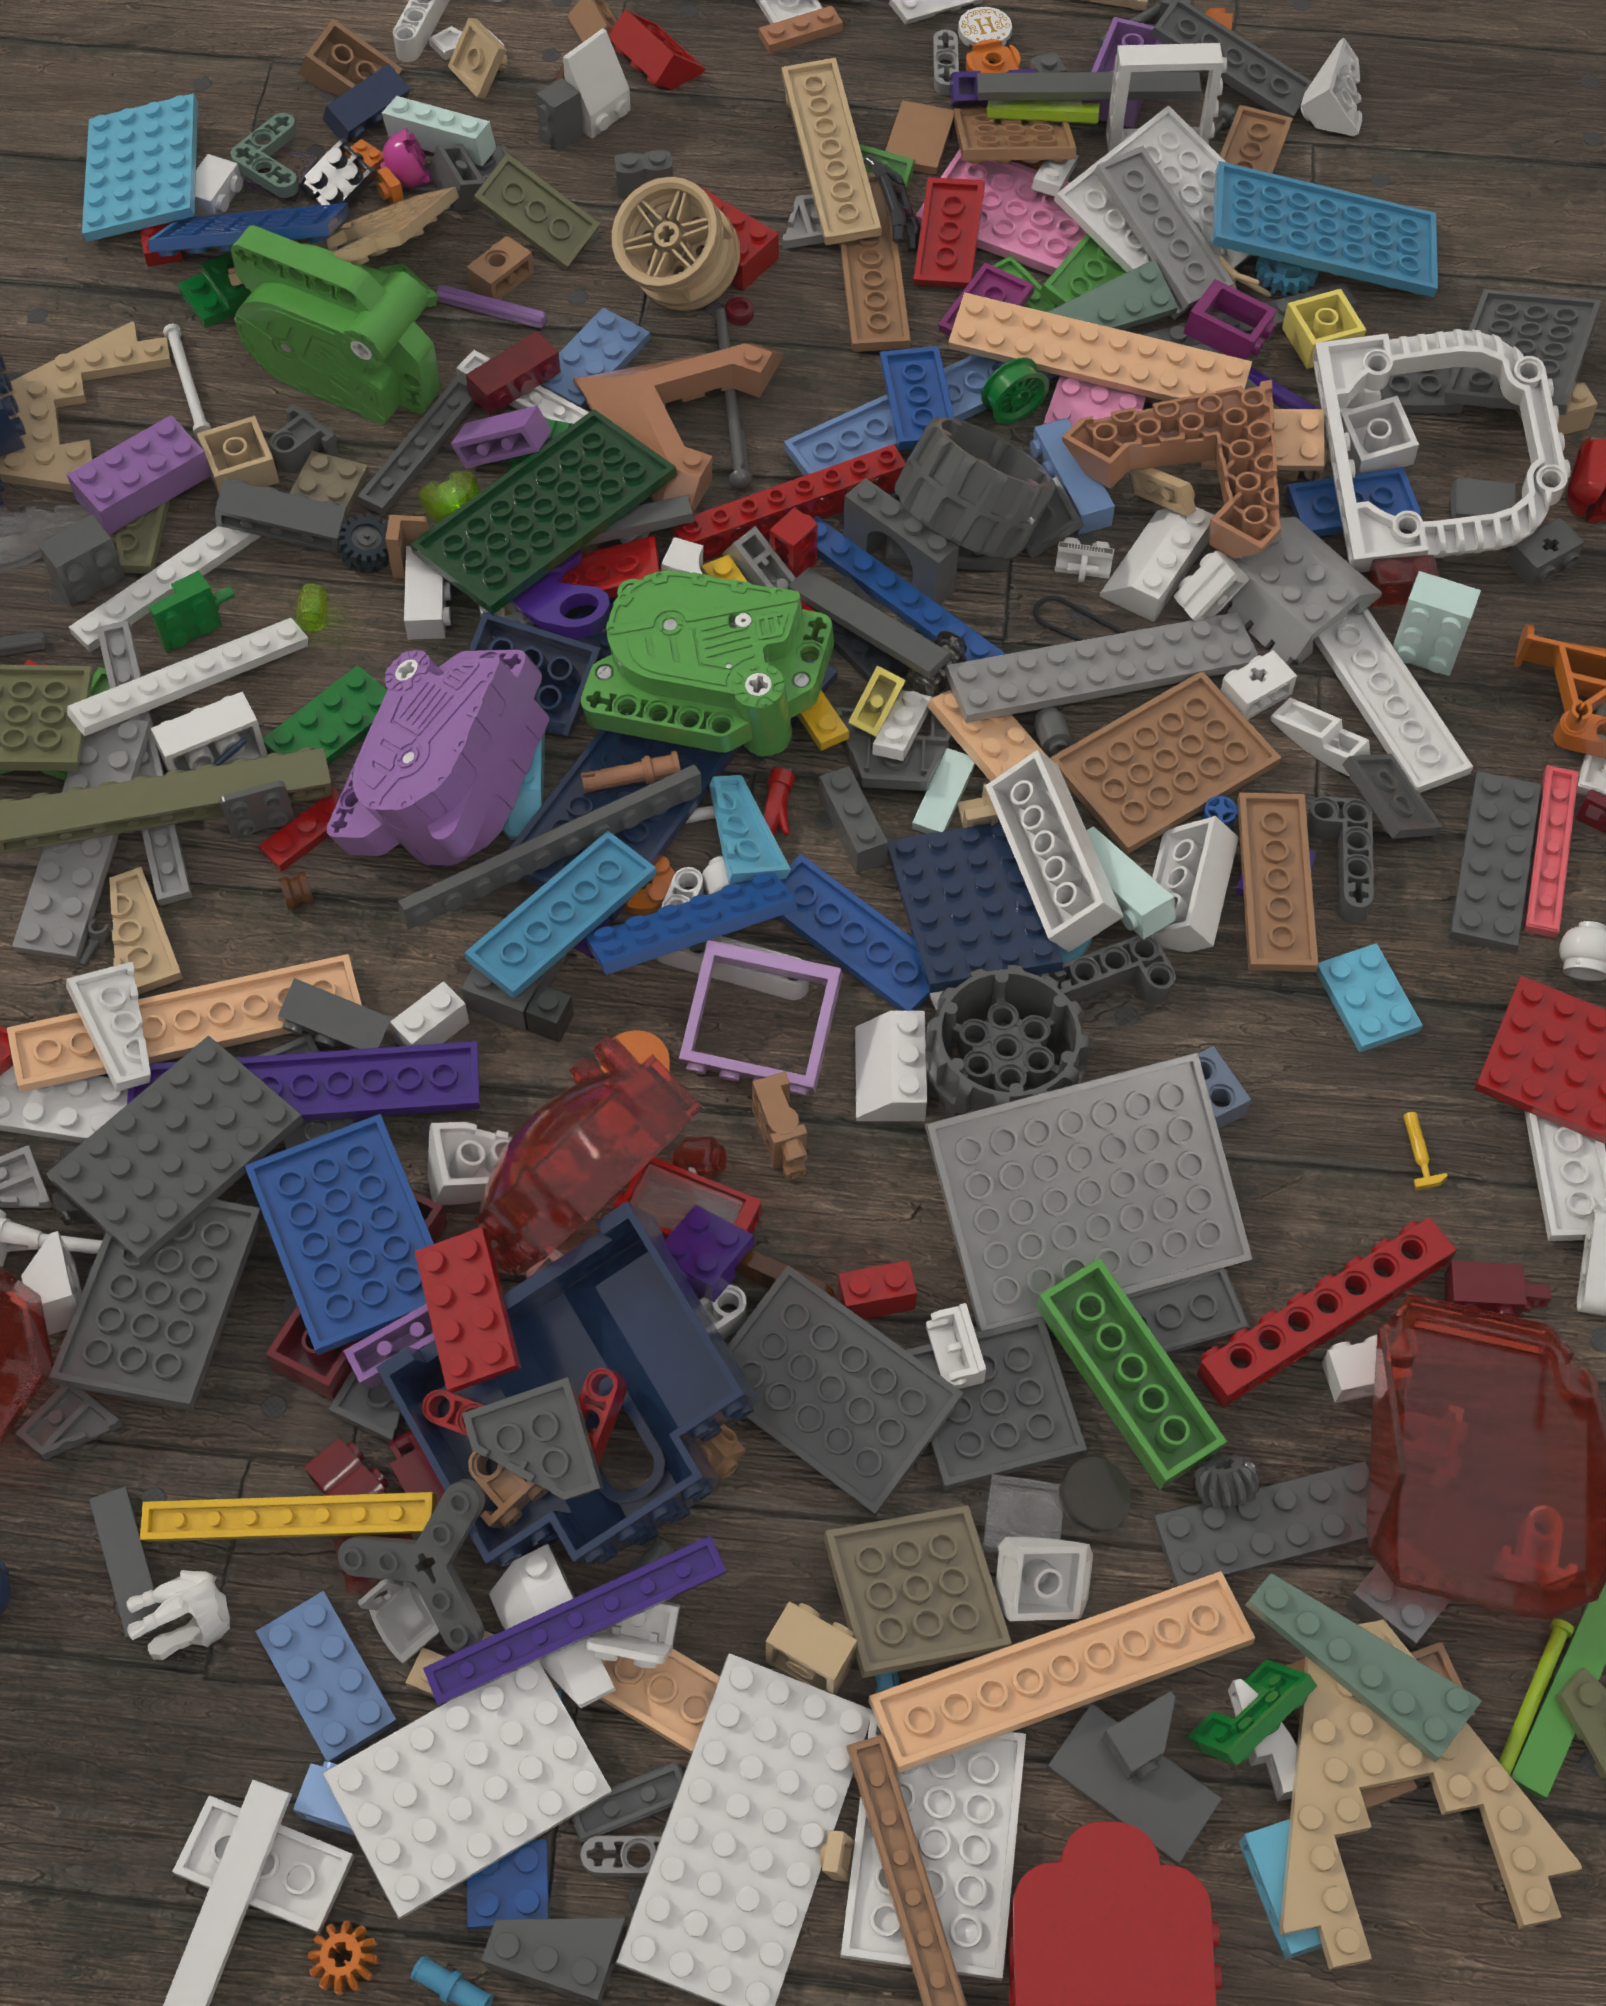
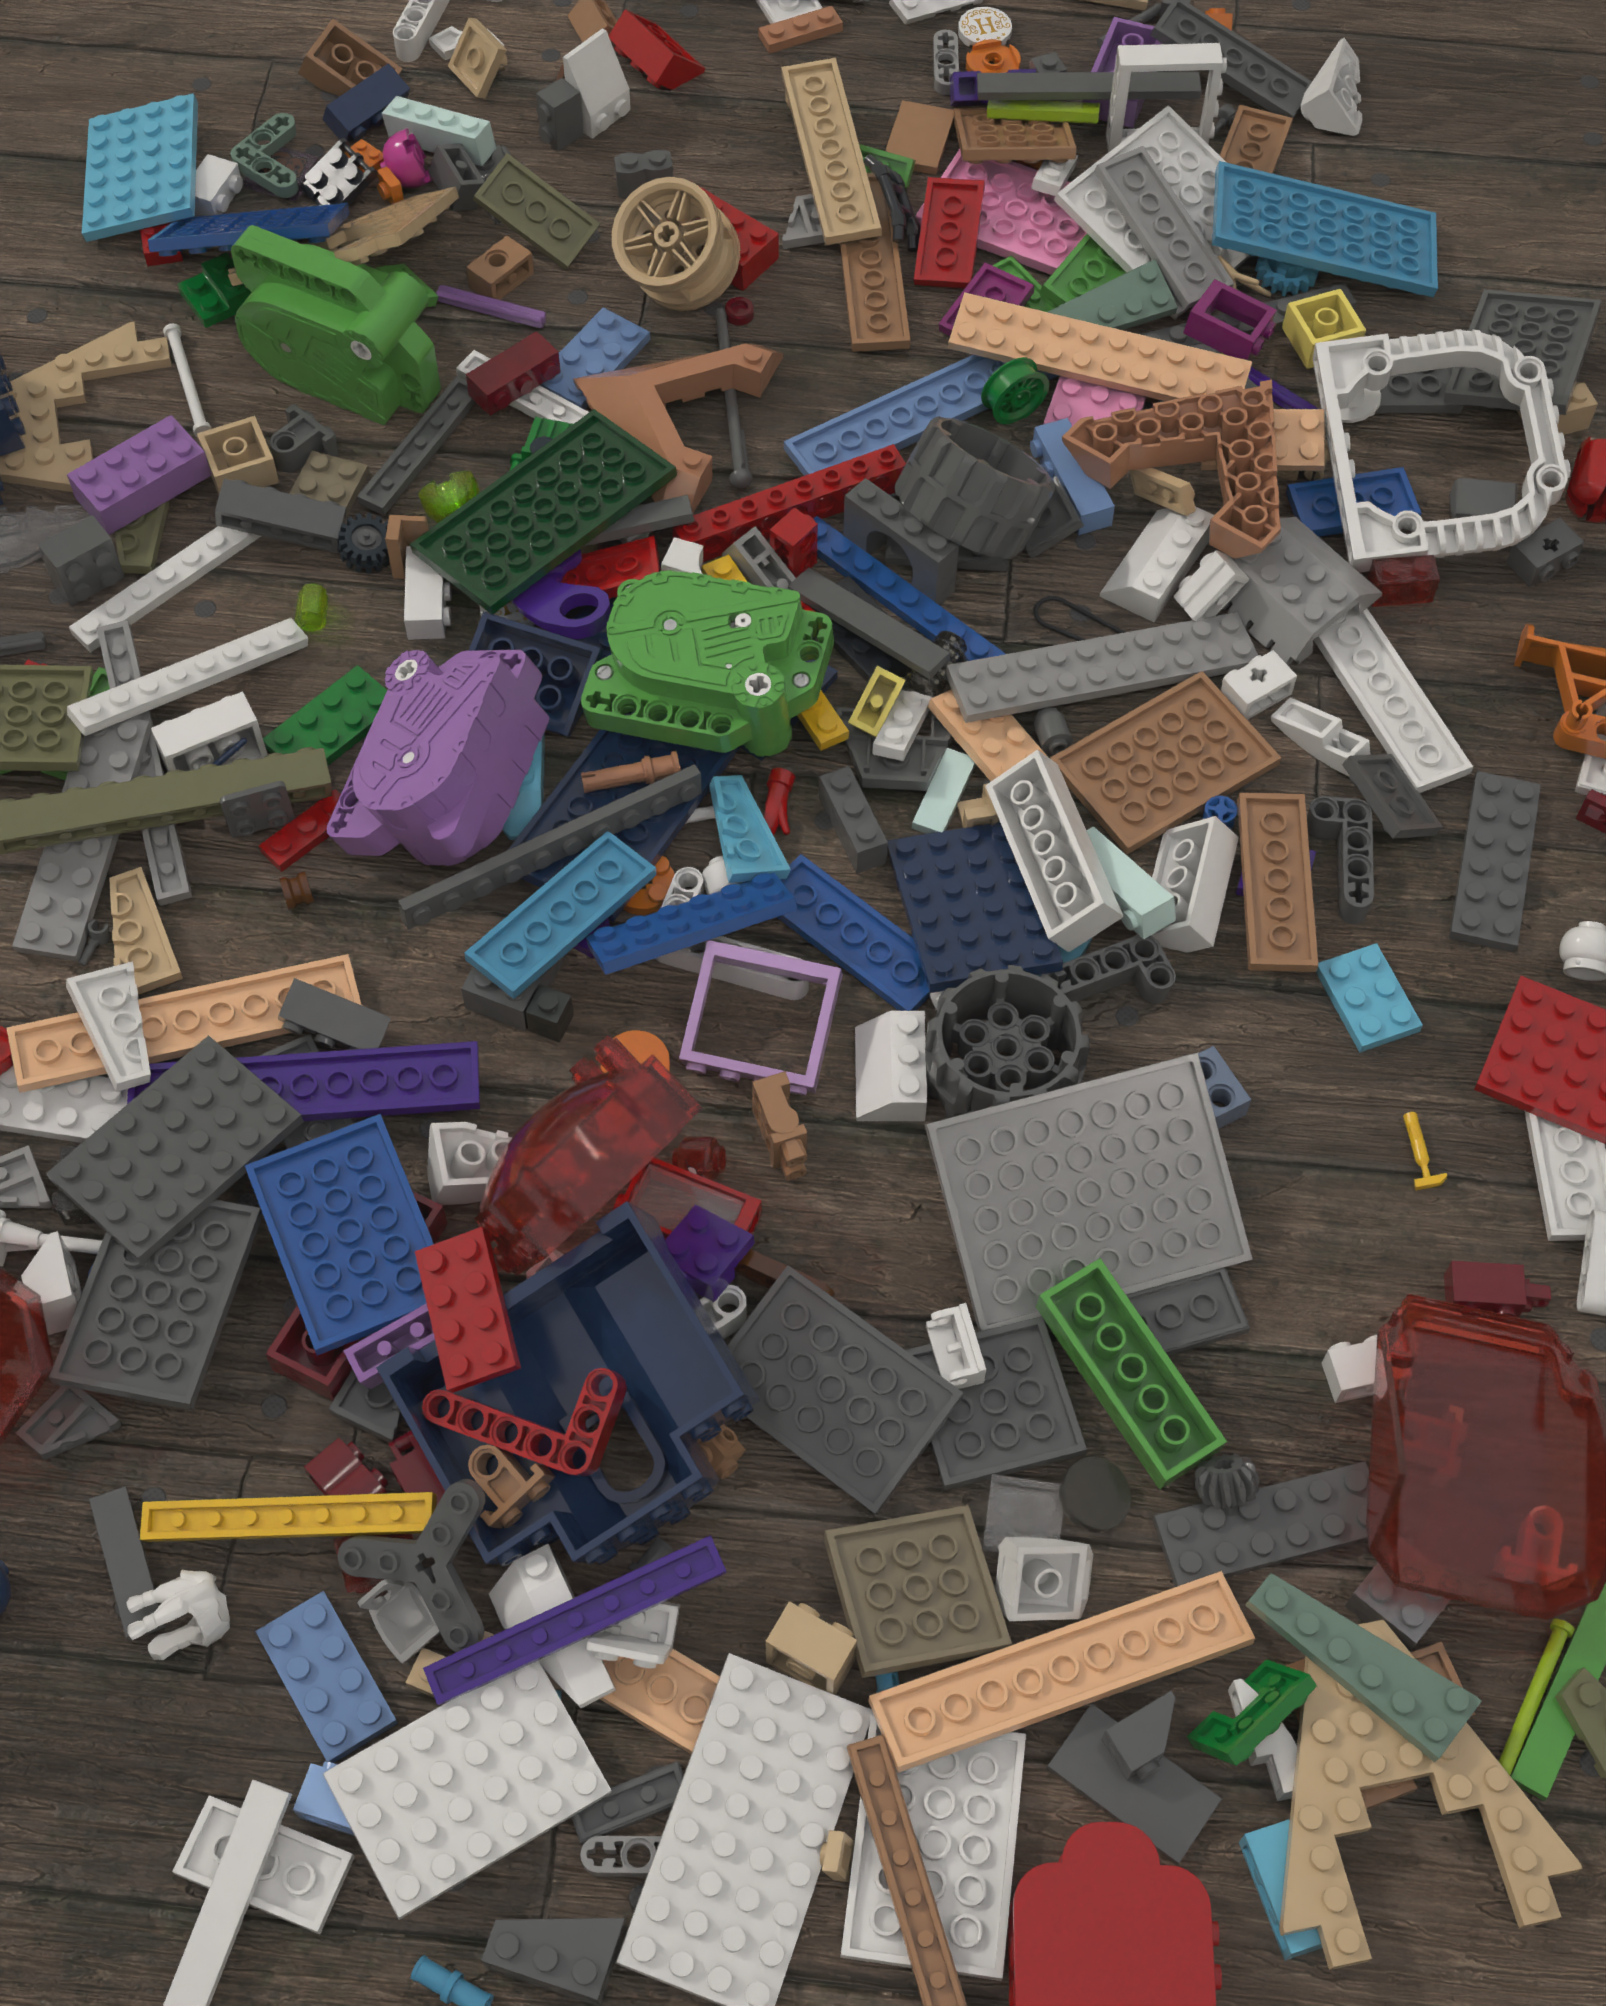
(188, 611): green plate -> none
(331, 1970): orange gear -> none
(431, 1018): white brick -> none
(501, 437): medium lavender brick -> none
(510, 1888): blue plate -> none
(539, 1438): dark grey plate -> none
(878, 1290): red brick -> none
(915, 391): blue plate -> none
(1084, 559): white hips -> none
(1230, 1383): red brick -> none
(1380, 436): white brick -> none
(1435, 622): light aqua brick -> none
(1551, 852): coral tile -> none

